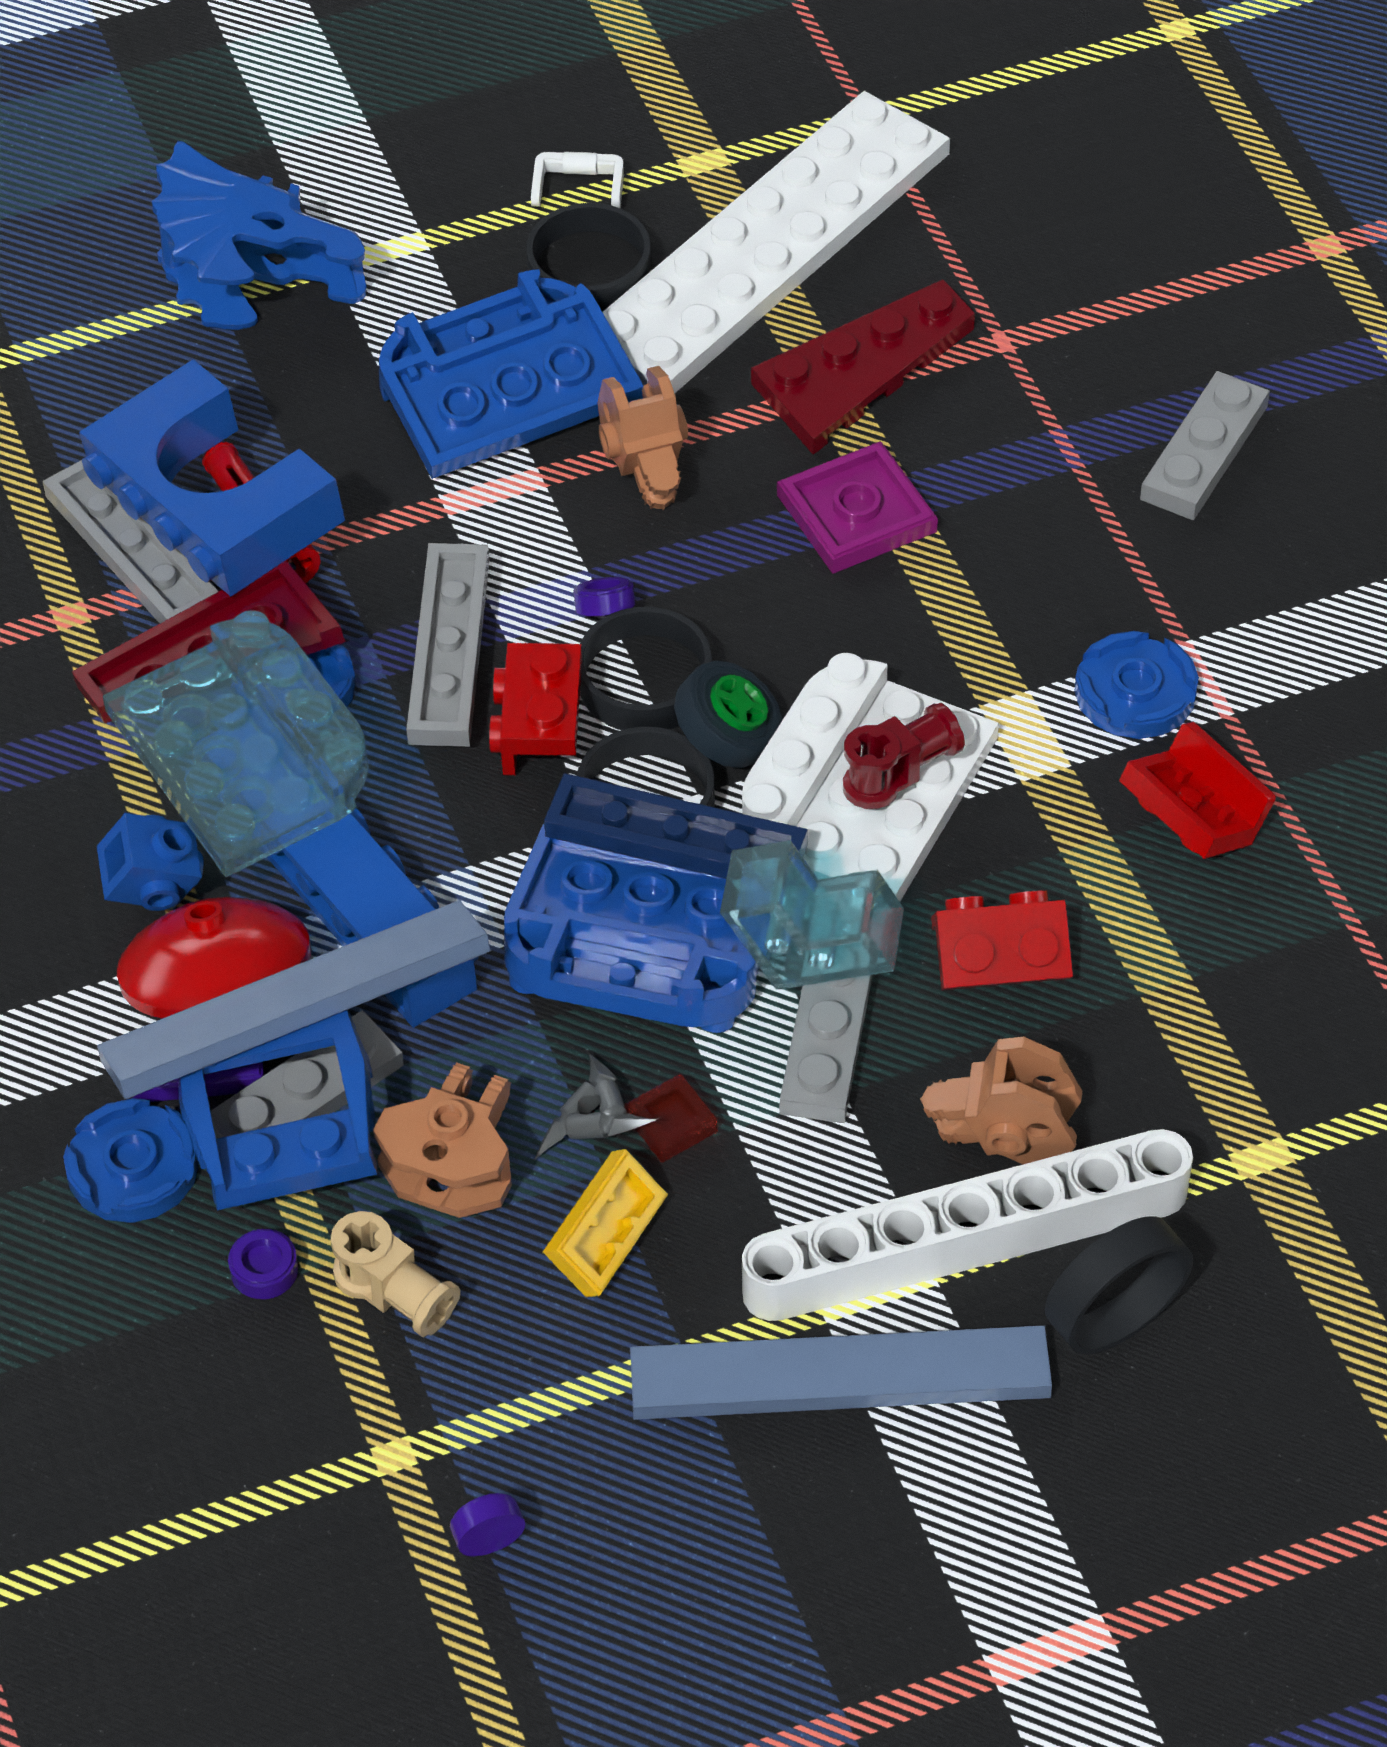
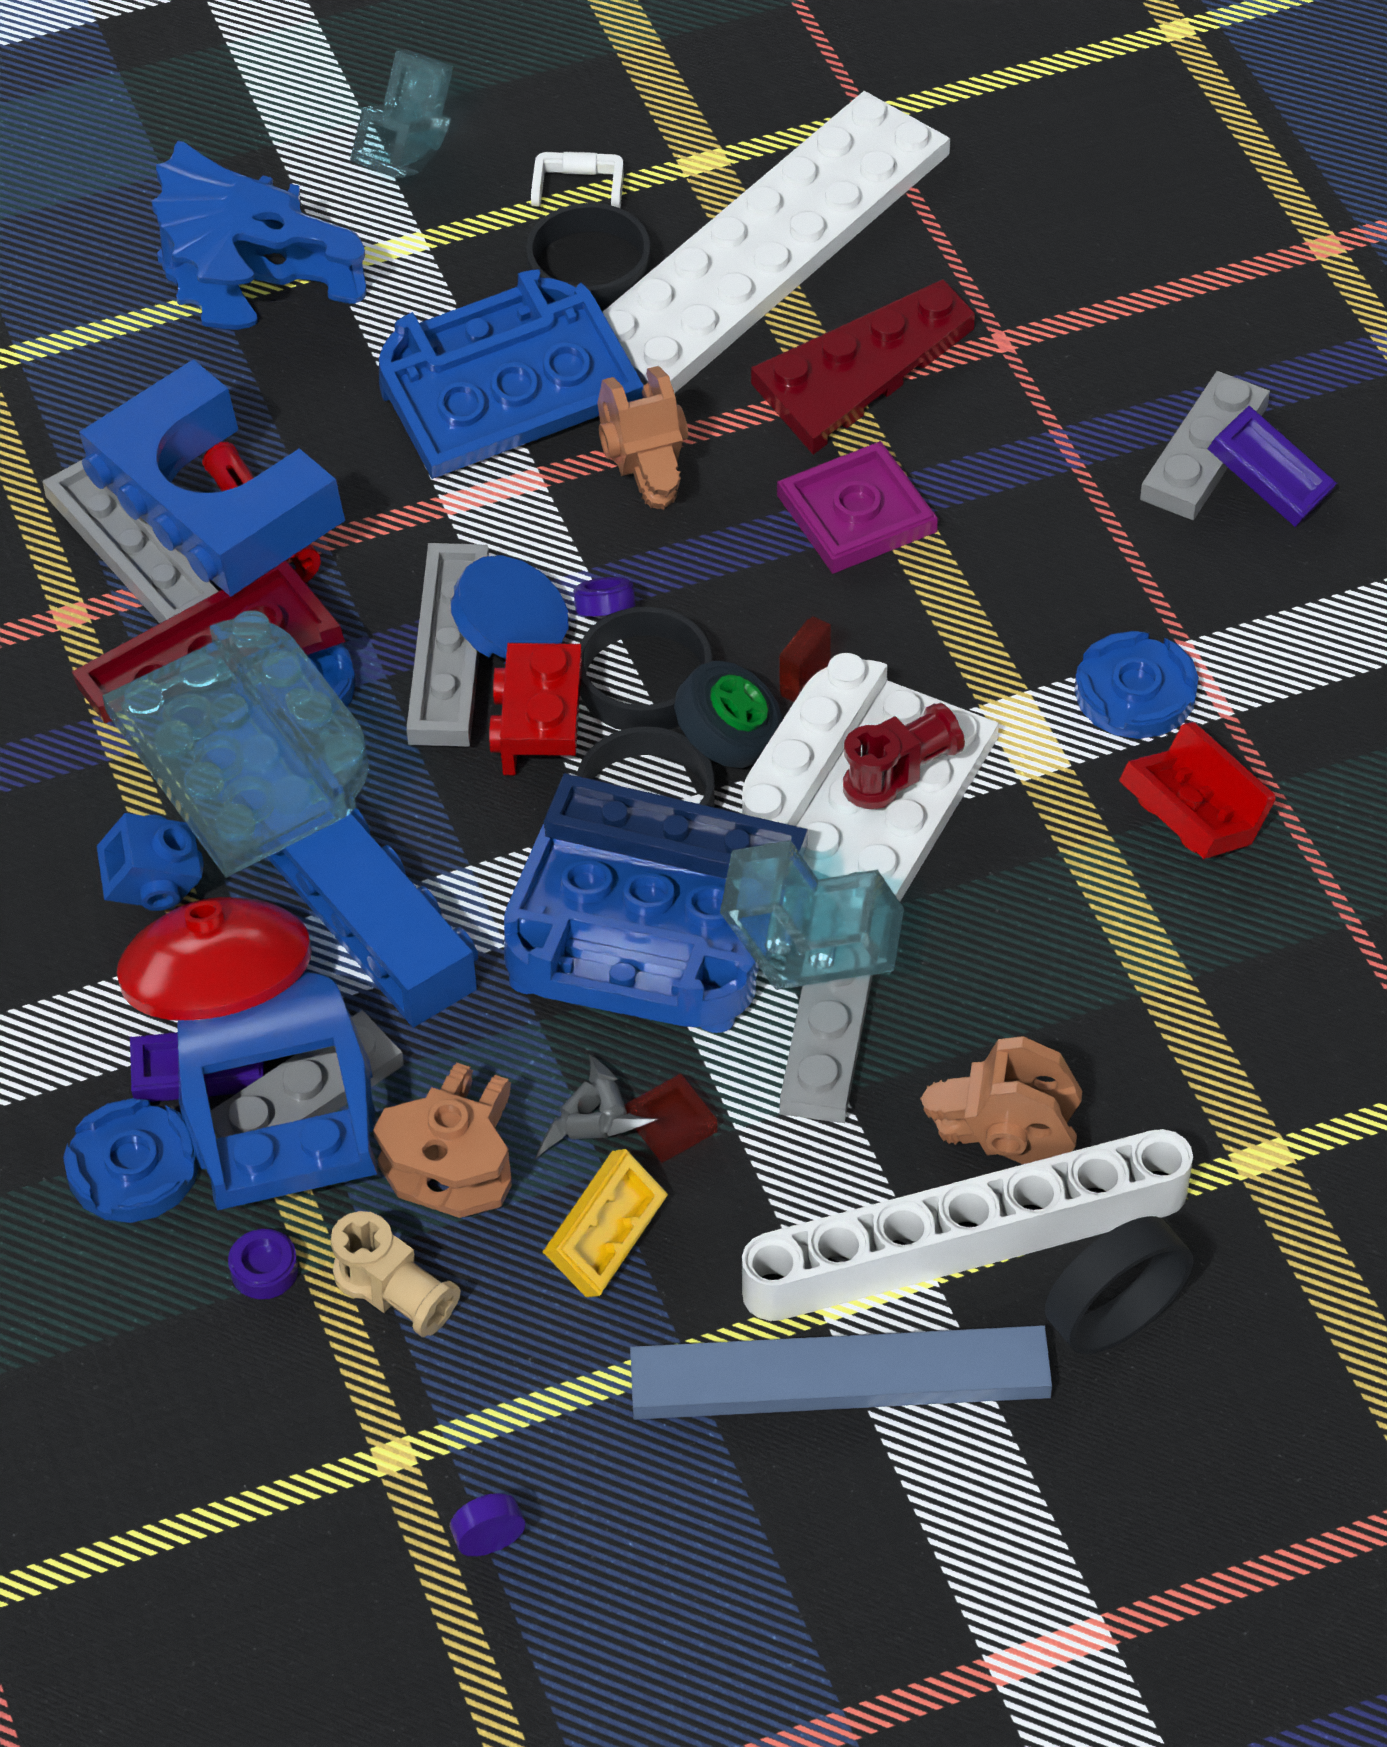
(292, 999): sand blue tile -> none
(410, 125): none -> clear light blue brick
(505, 603): none -> blue tile
(804, 657): none -> clear red tile
(1002, 942): red bracket -> none
(1271, 466): none -> dark purple tile

